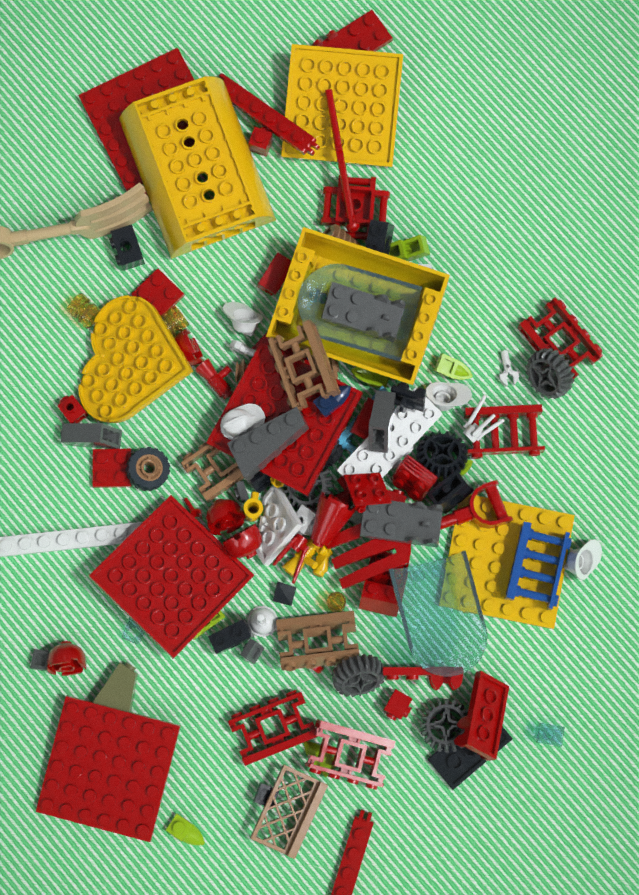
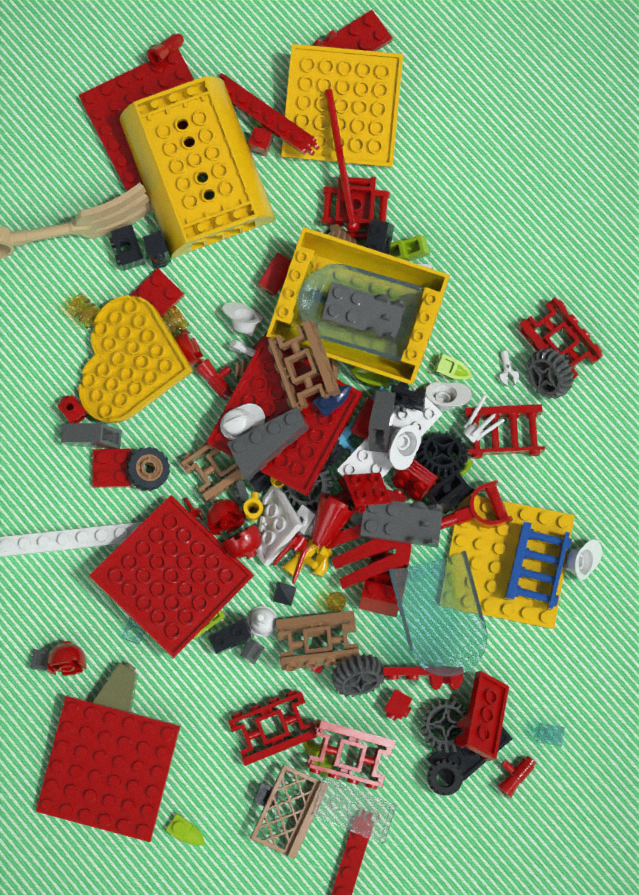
(157, 250): none -> black brick
(167, 47): none -> red piece
(353, 810): none -> clear tile
(404, 446): none -> white piece
(457, 777): none -> black tyre
(517, 775): none -> red piece

